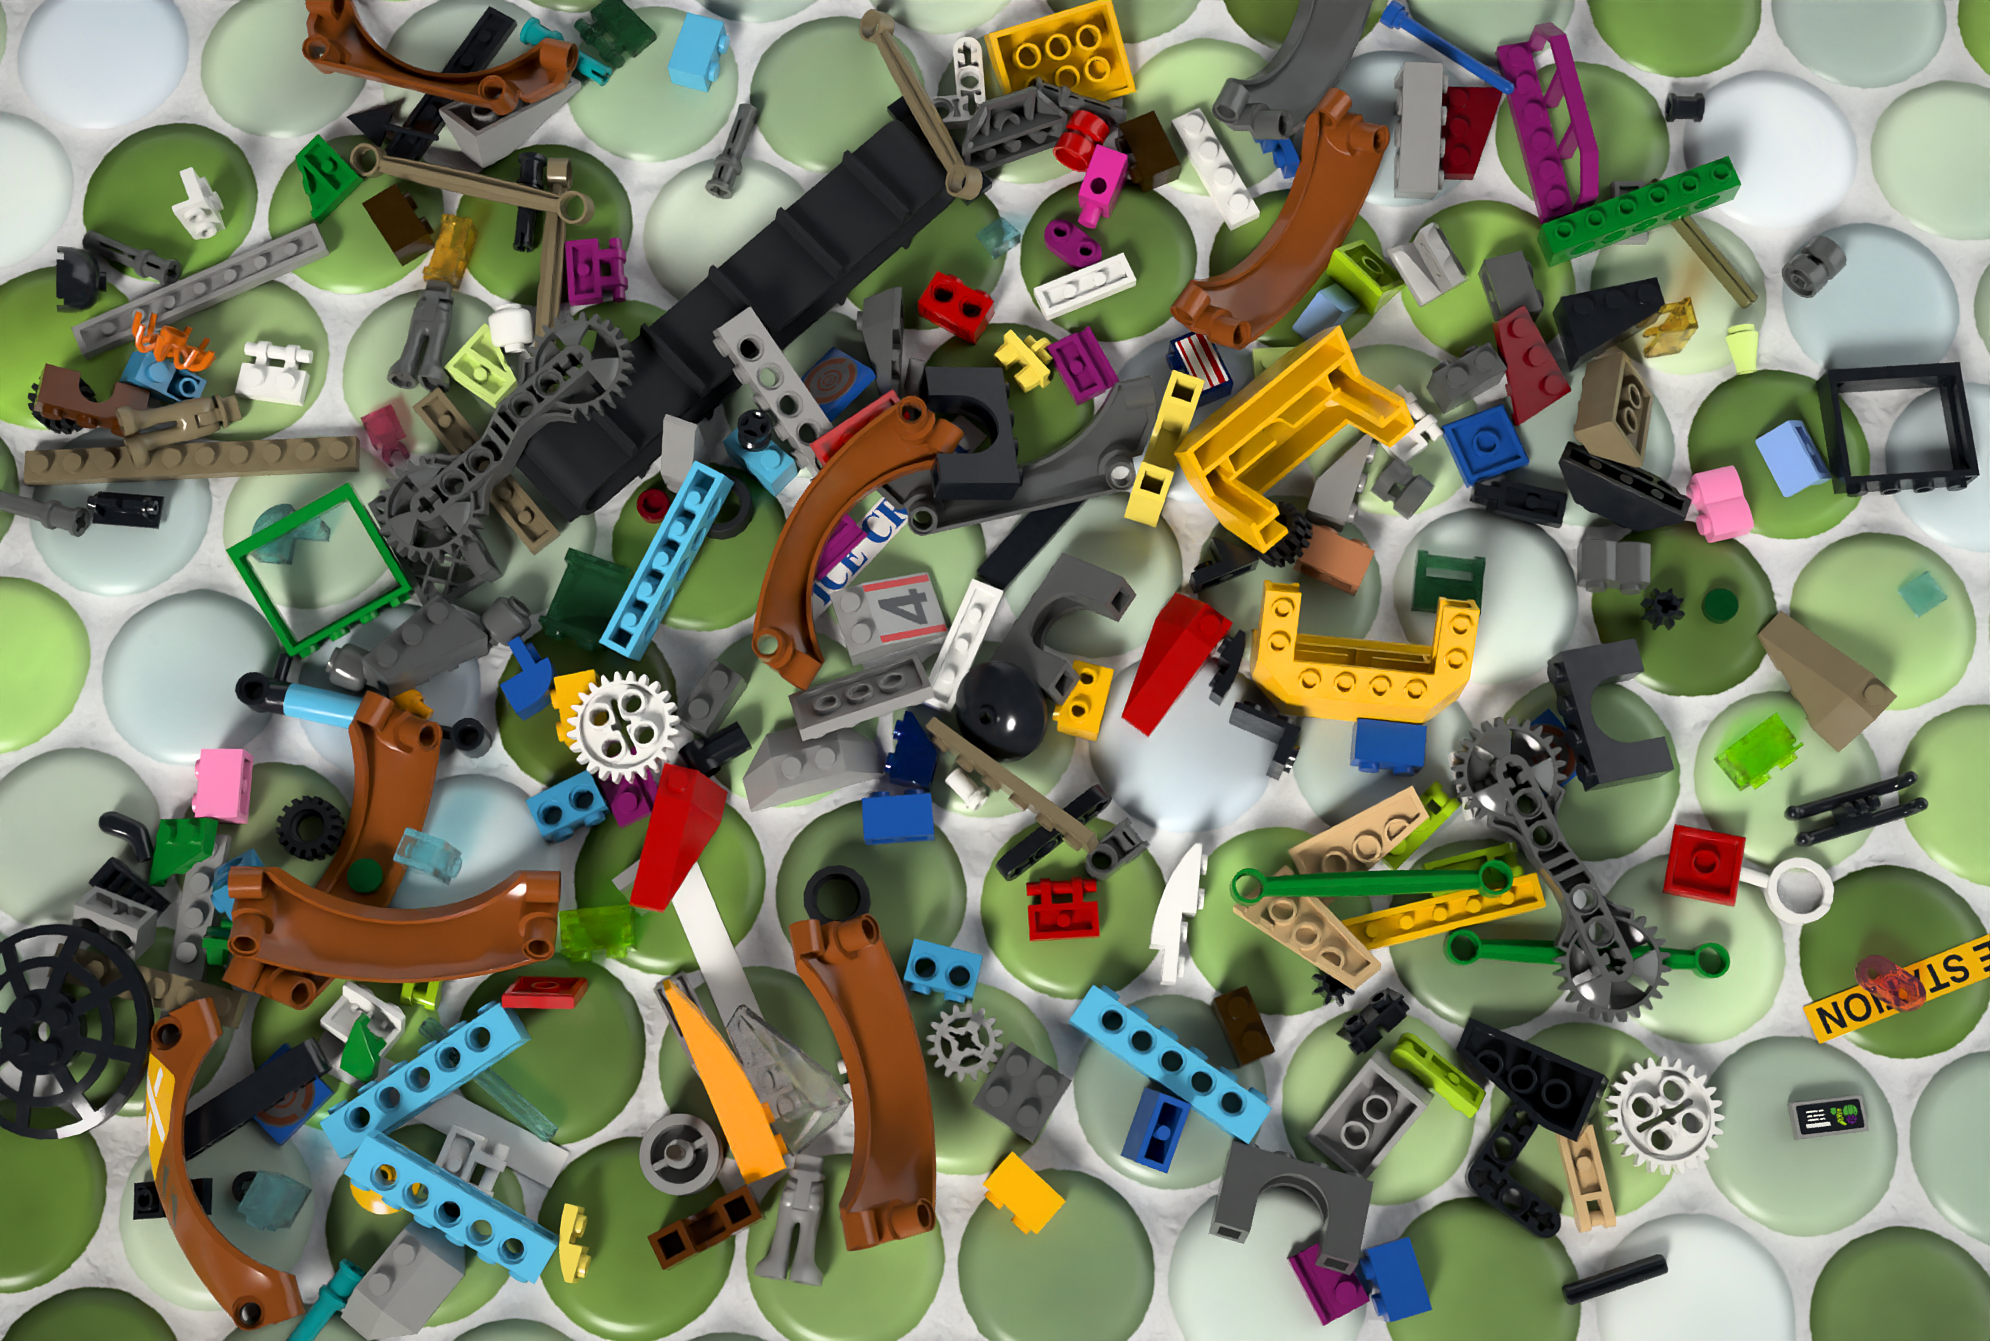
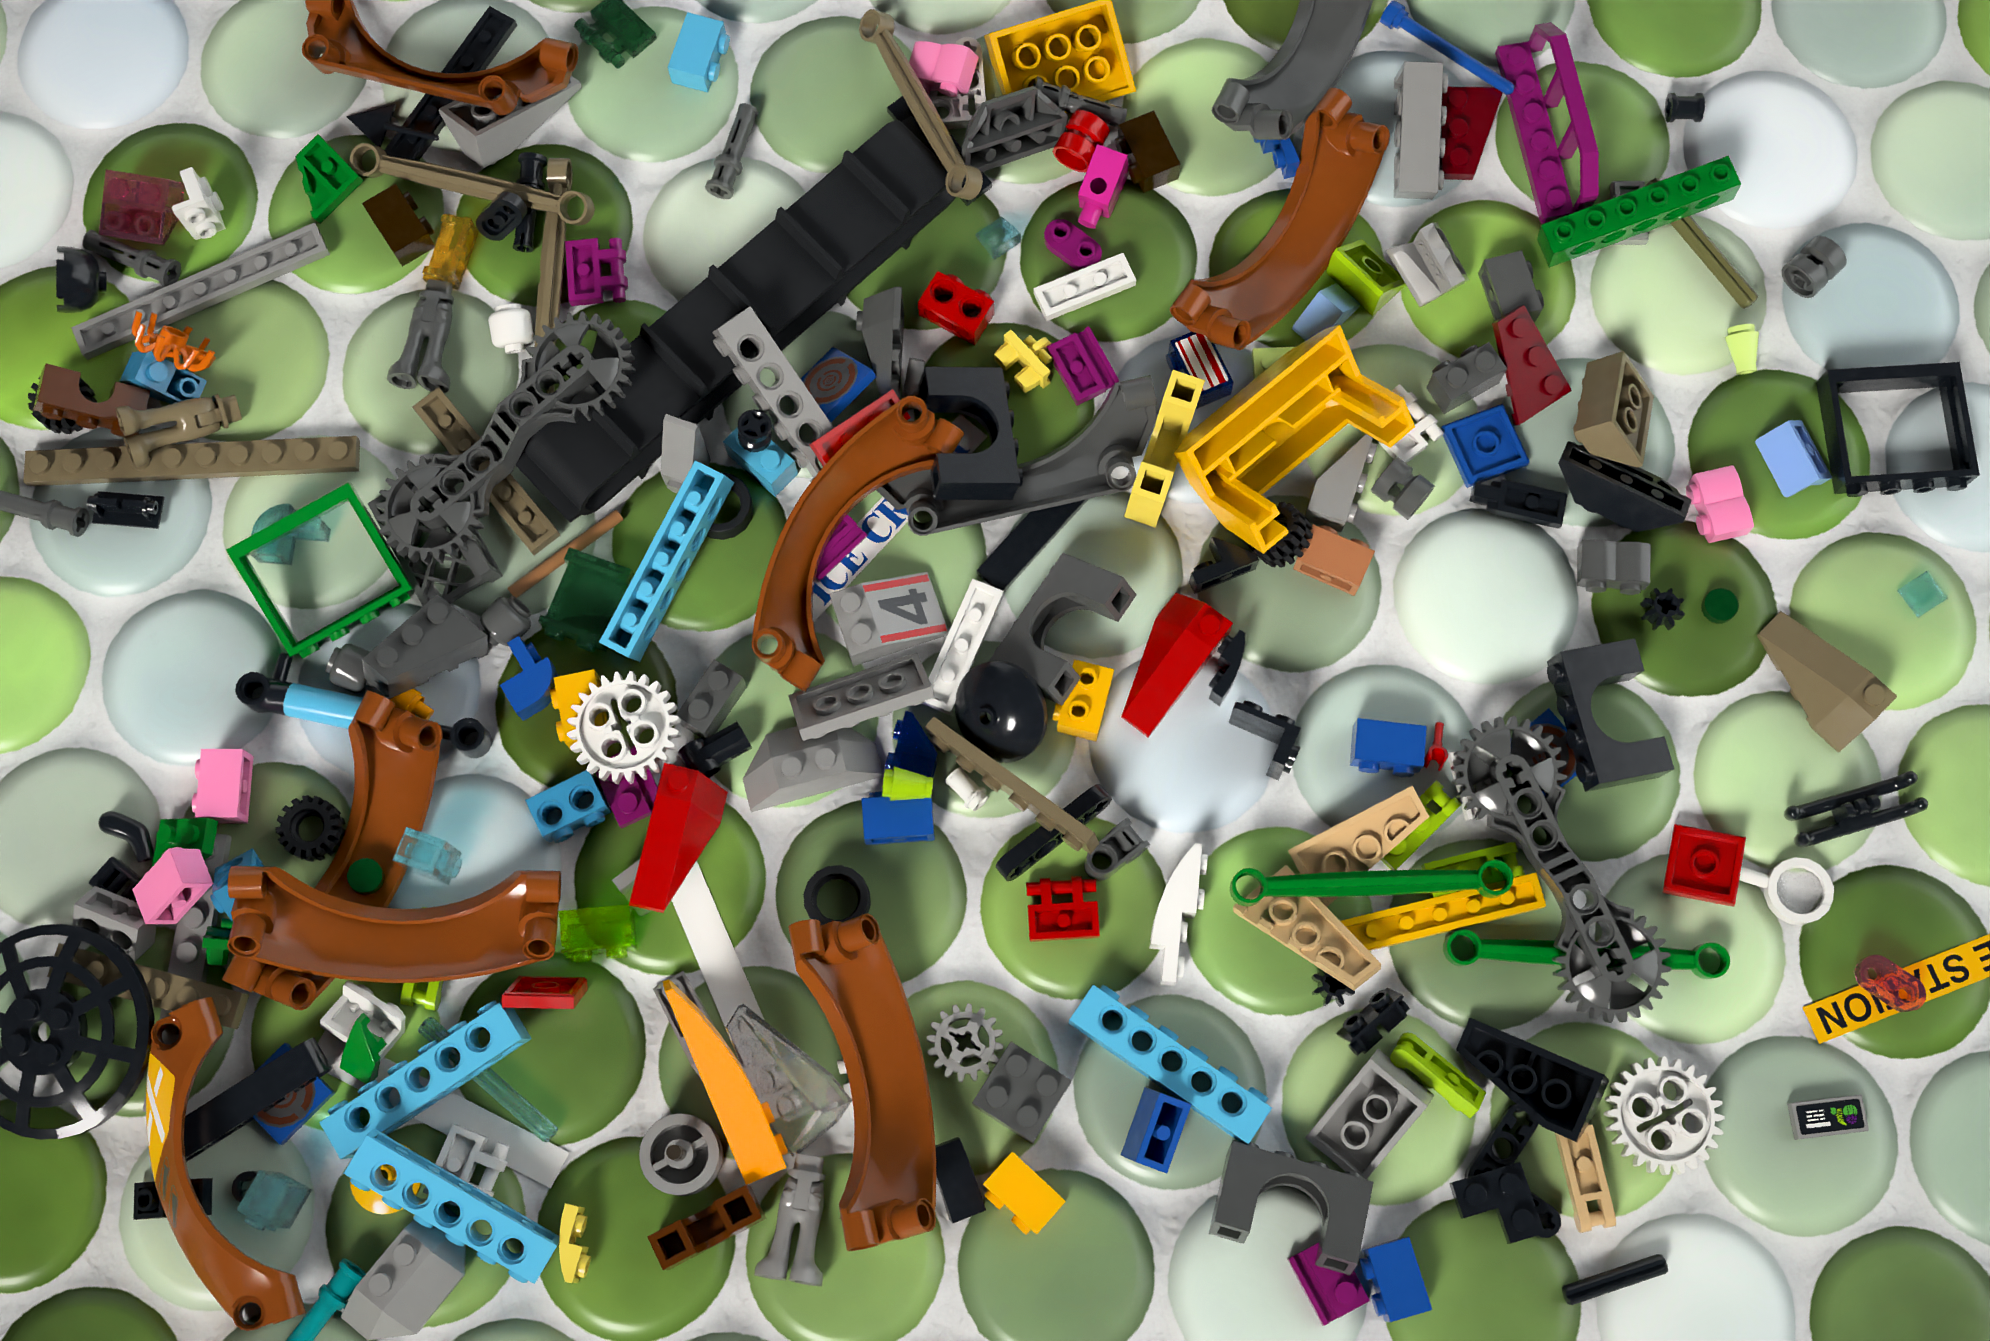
(139, 207): none -> clear pink slope
(172, 886): none -> bright pink brick
(272, 383): white plate -> none
(385, 431): clear pink plate -> none
(482, 368): yellowish green wing -> none
(501, 216): none -> black plate
(534, 32): teal pin -> none
(557, 559): none -> medium nougat bar
(653, 505): dark red tile -> none
(906, 785): none -> lime cone
(944, 67): none -> bright pink brick
(946, 961): dark azure brick -> none
(957, 1181): none -> black slope
(1215, 169): white plate -> none
(1242, 1026): dark brown brick -> none
(1359, 676): yellow wedge -> none
(1429, 588): clear green plate -> none
(1436, 751): none -> red hand
(1507, 1193): none -> black plate
(1604, 317): black wedge -> none
(1674, 332): clear yellow hinge -> none
(1759, 752): clear neon green hinge -> none

